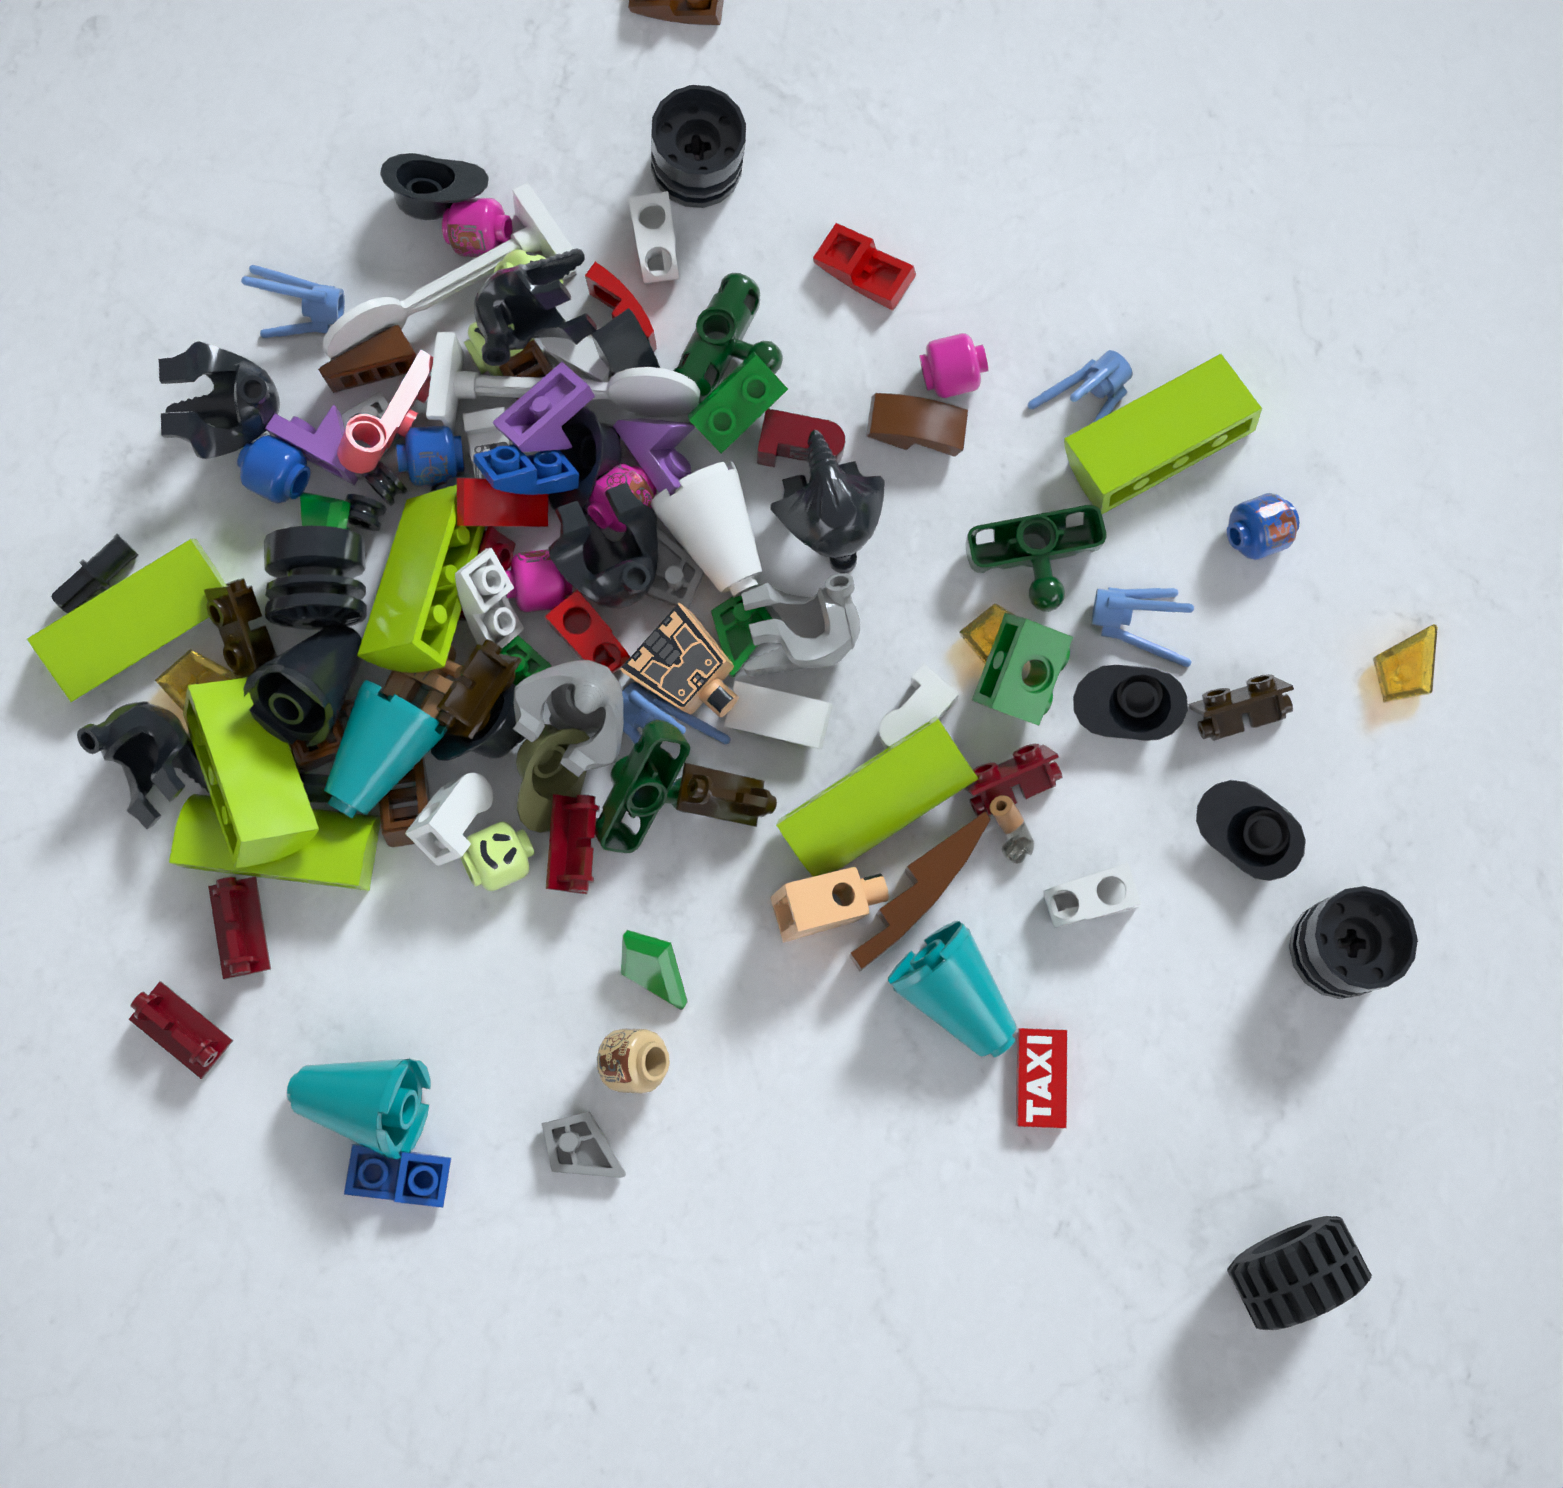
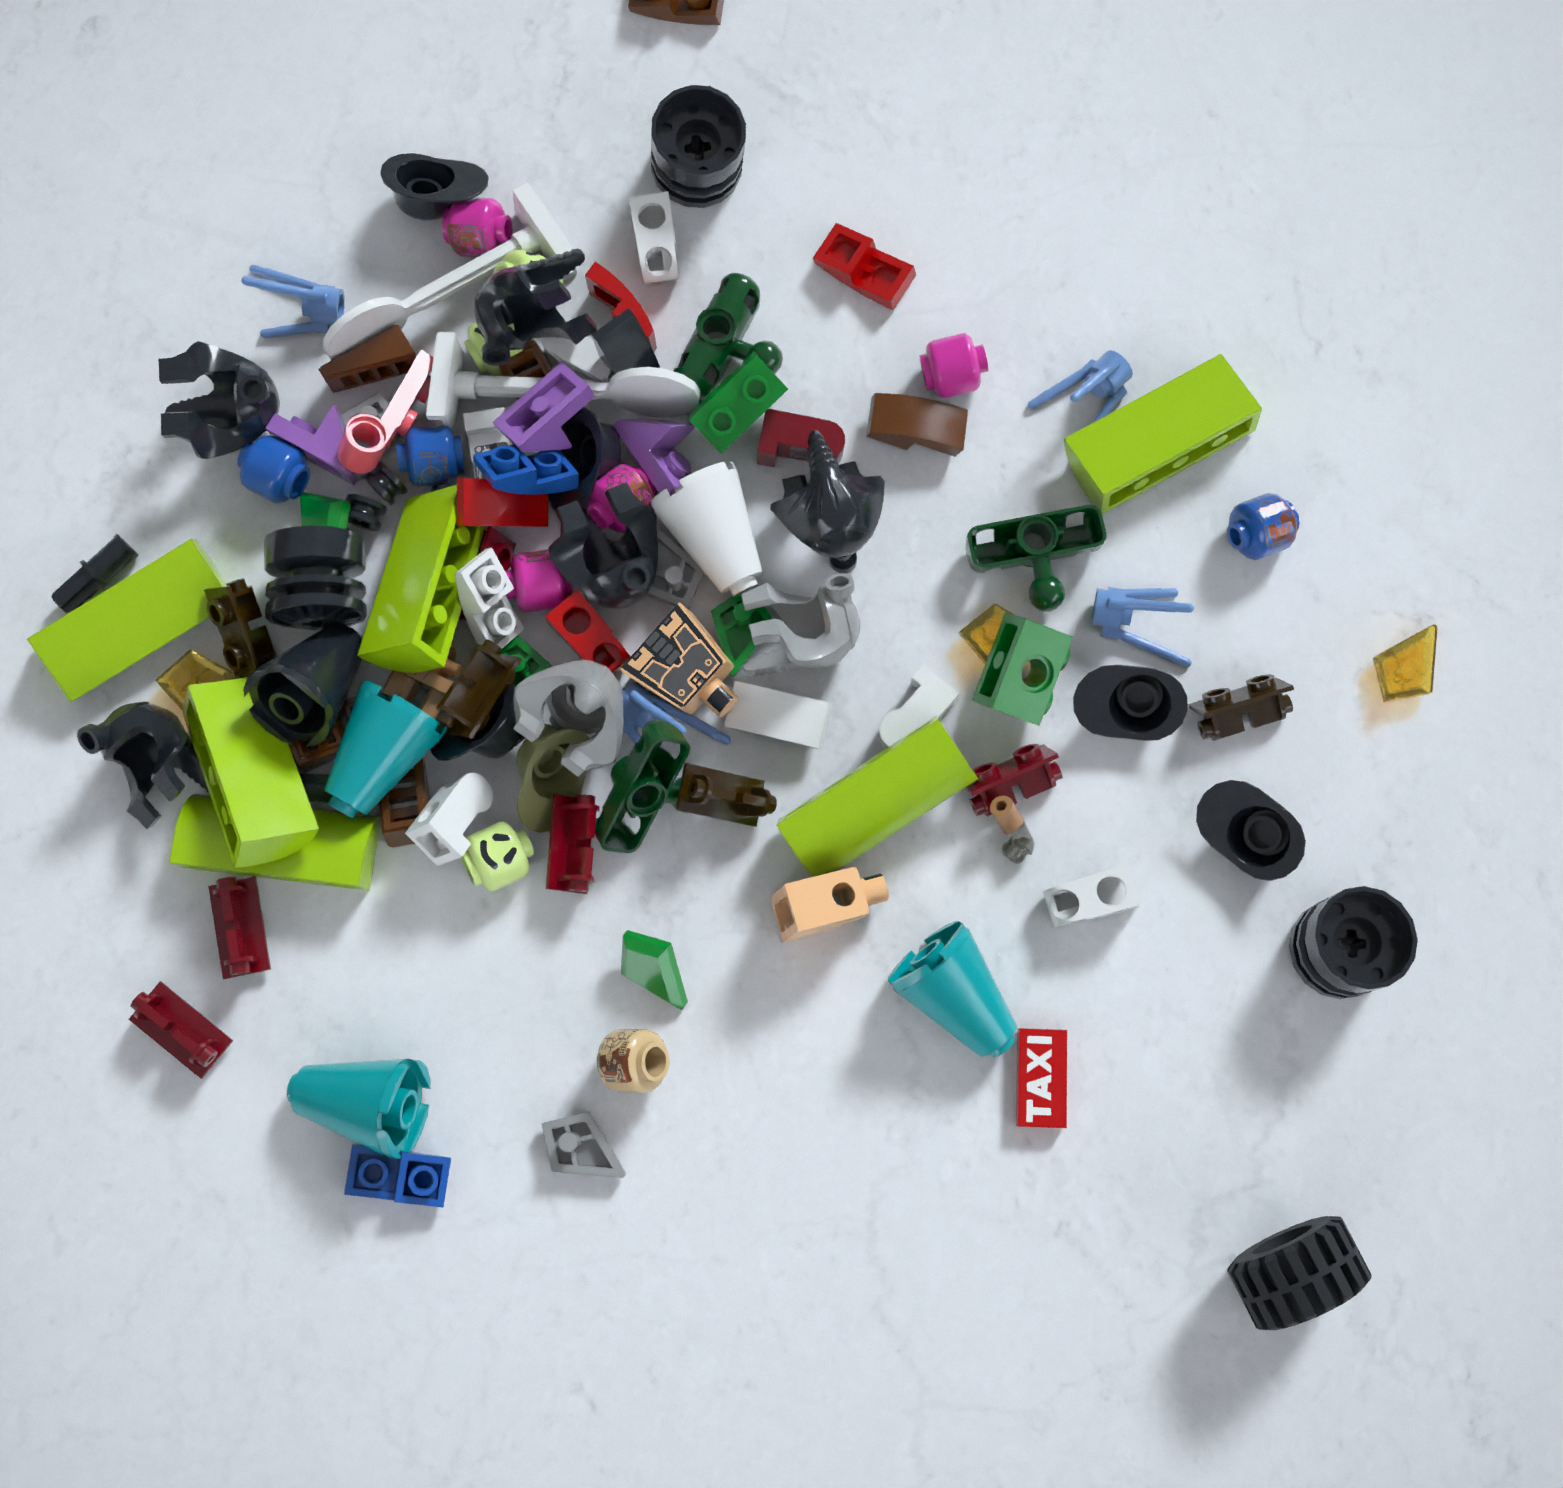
(930, 878): reddish brown slope -> none

